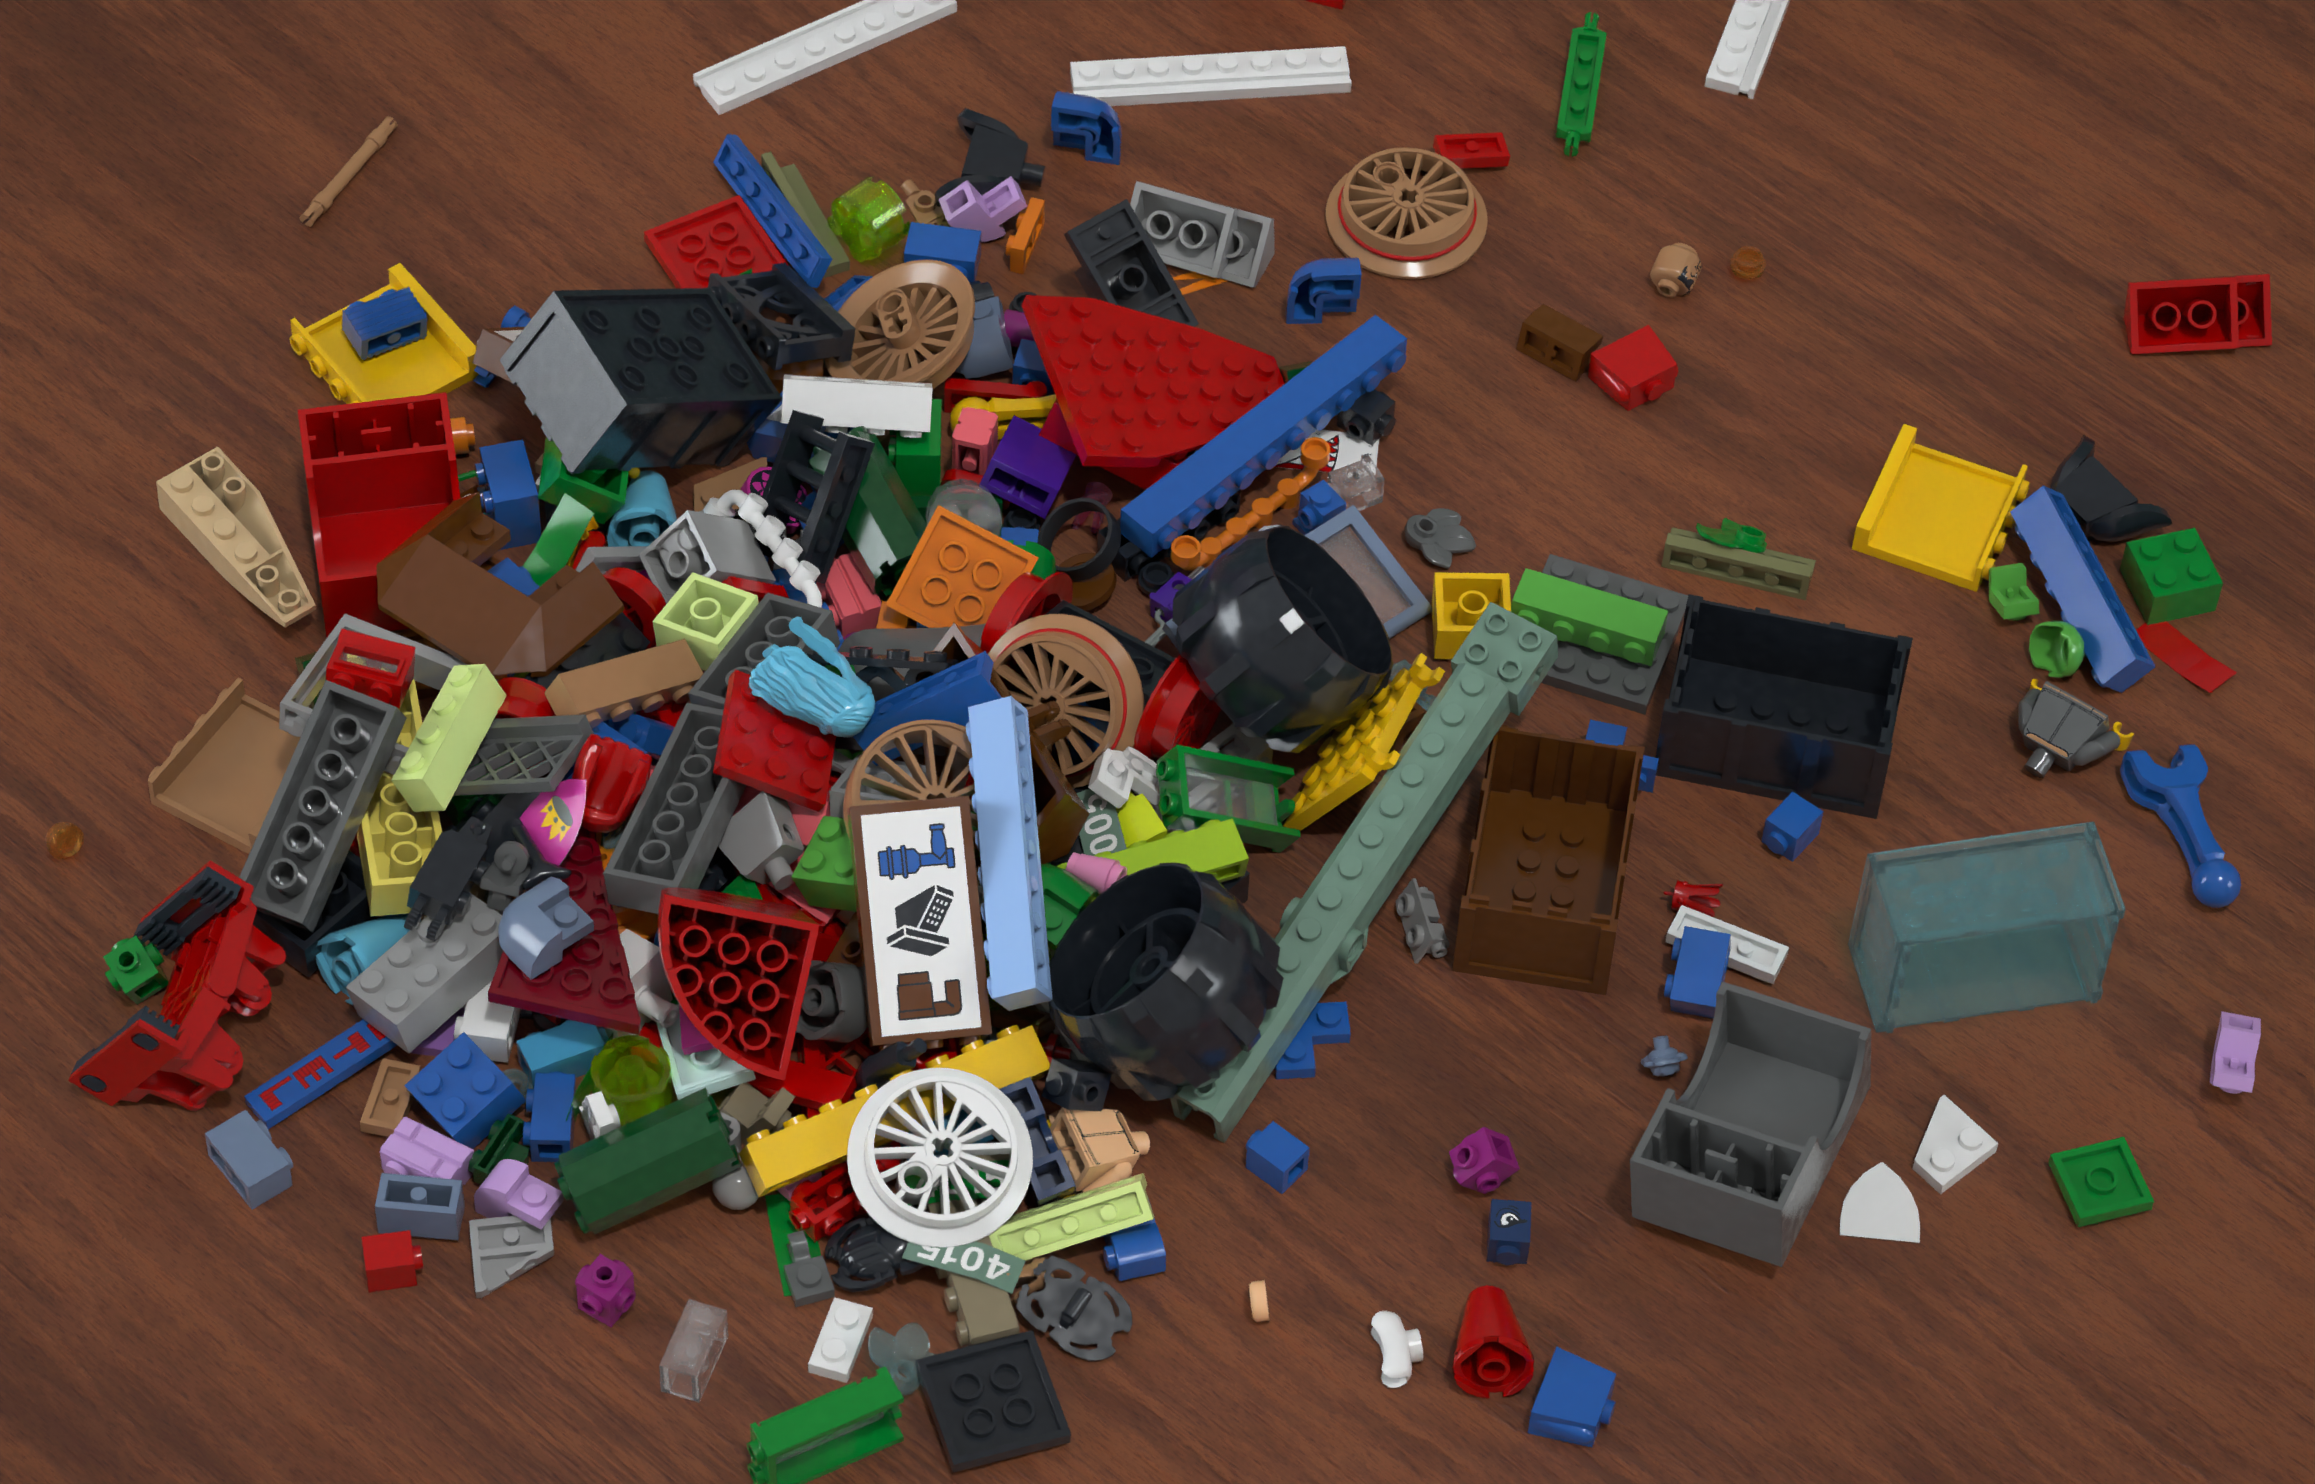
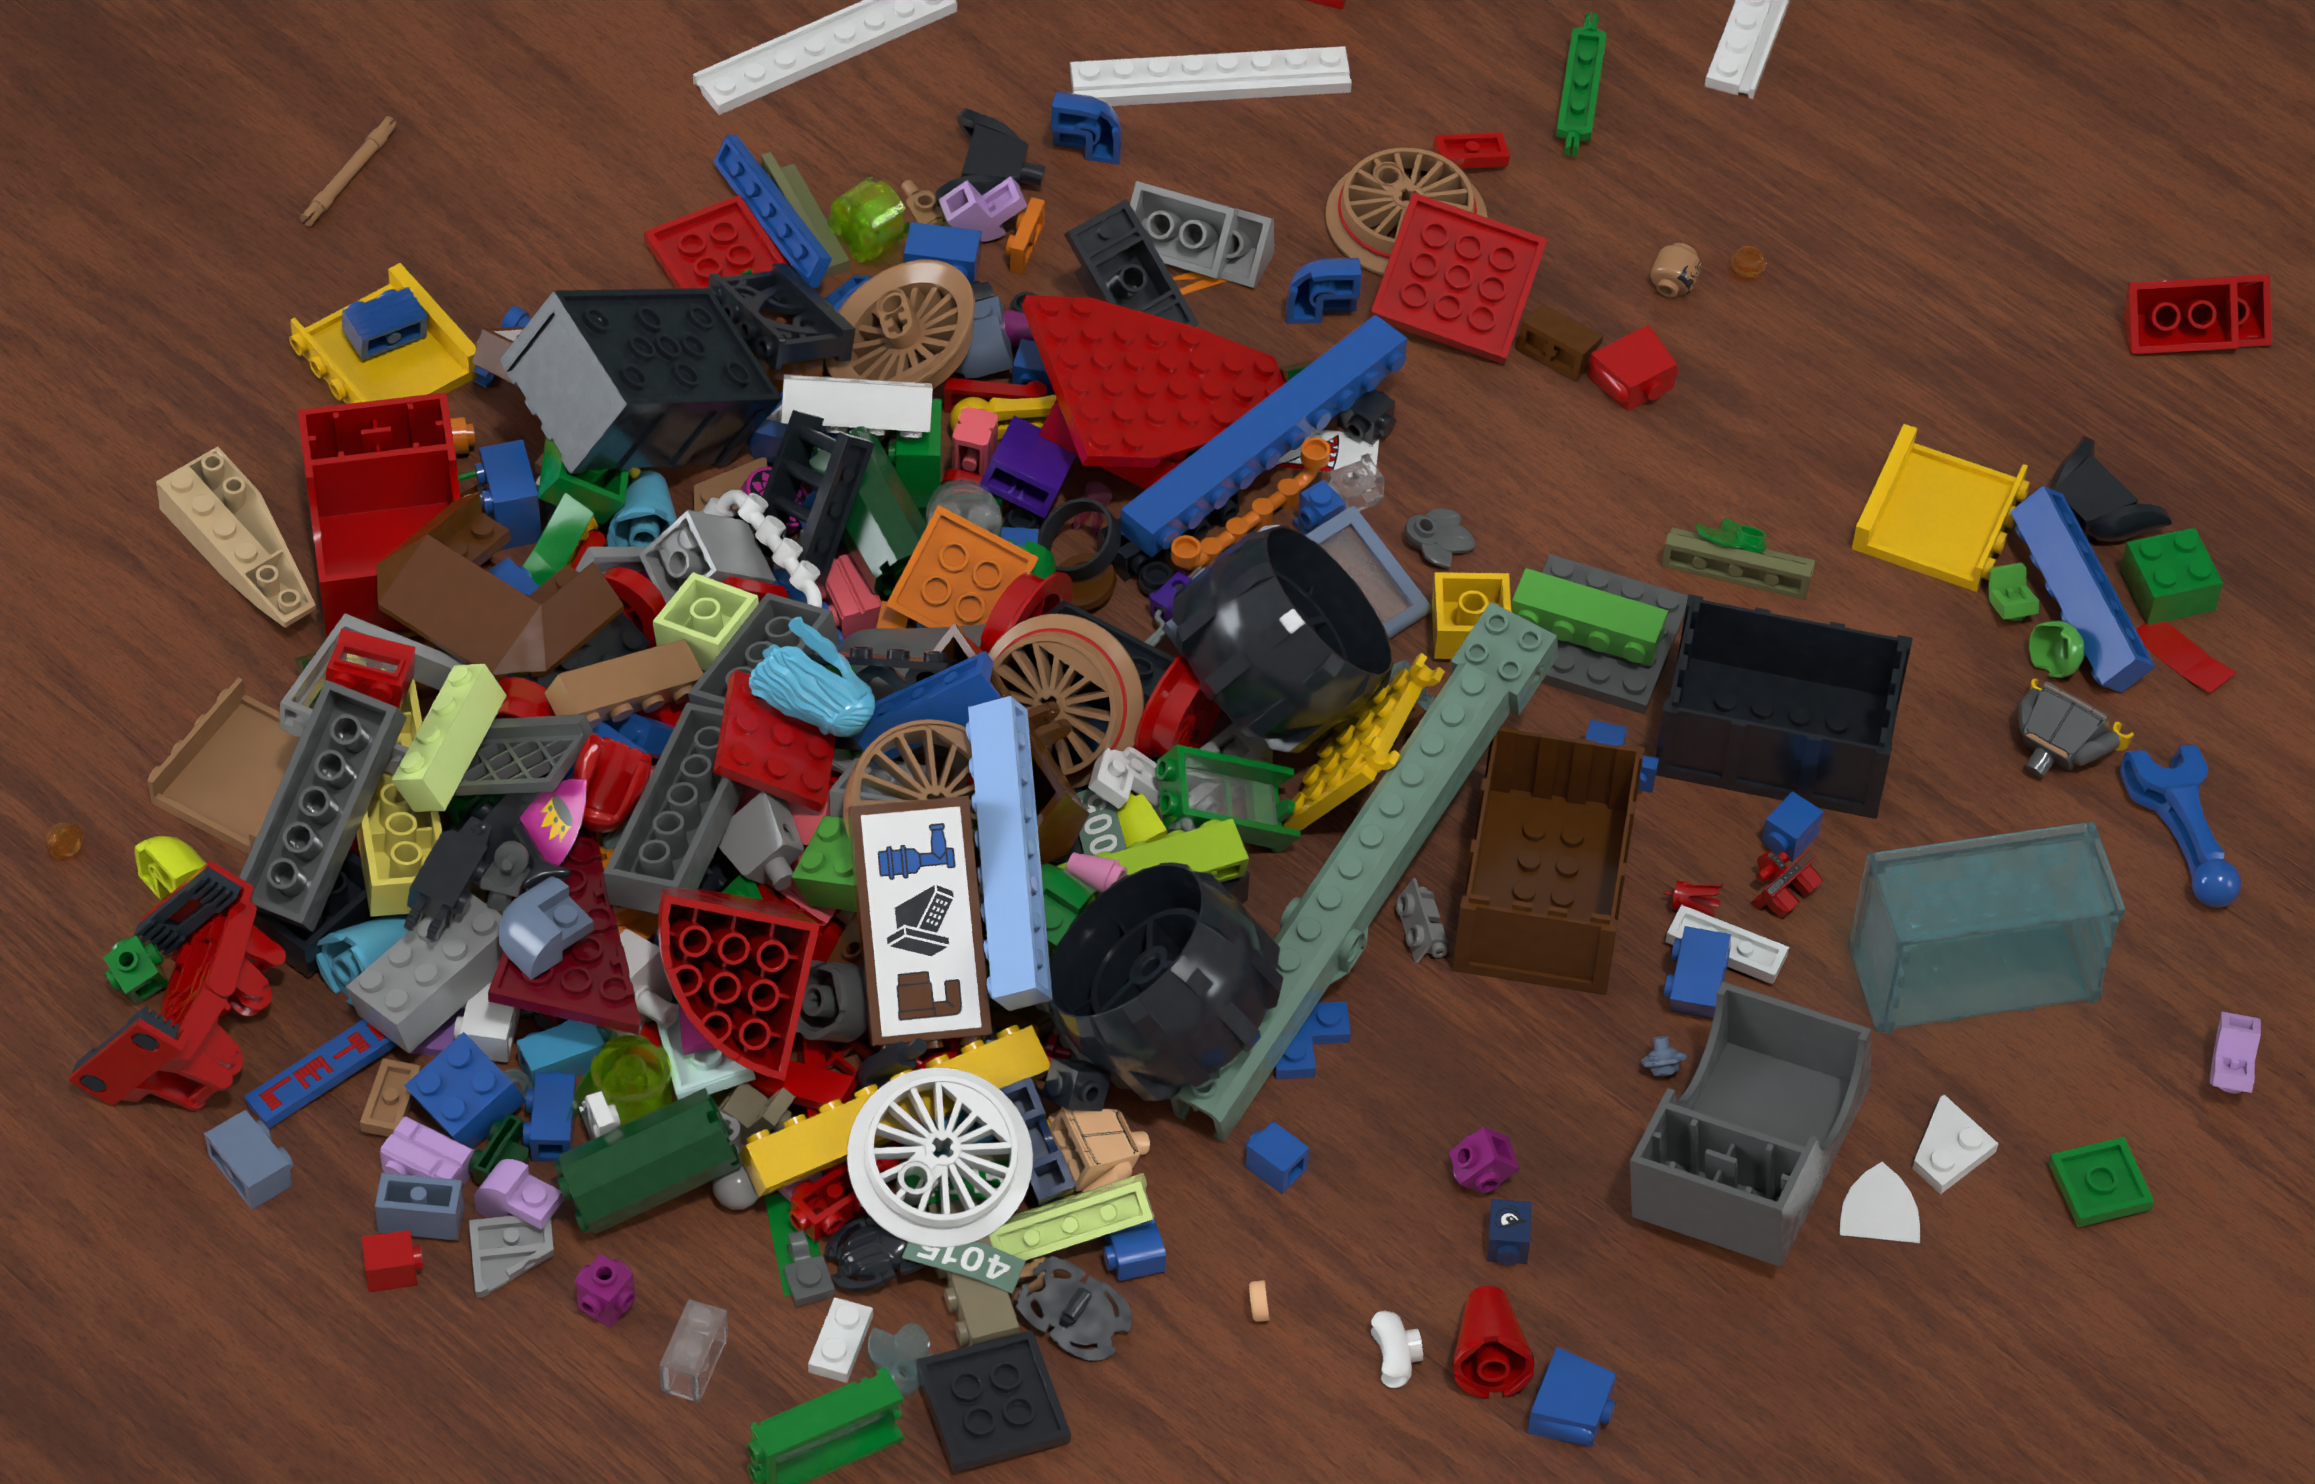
(166, 863): none -> neon yellow brick
(1458, 278): none -> red plate
(1800, 874): none -> red hips

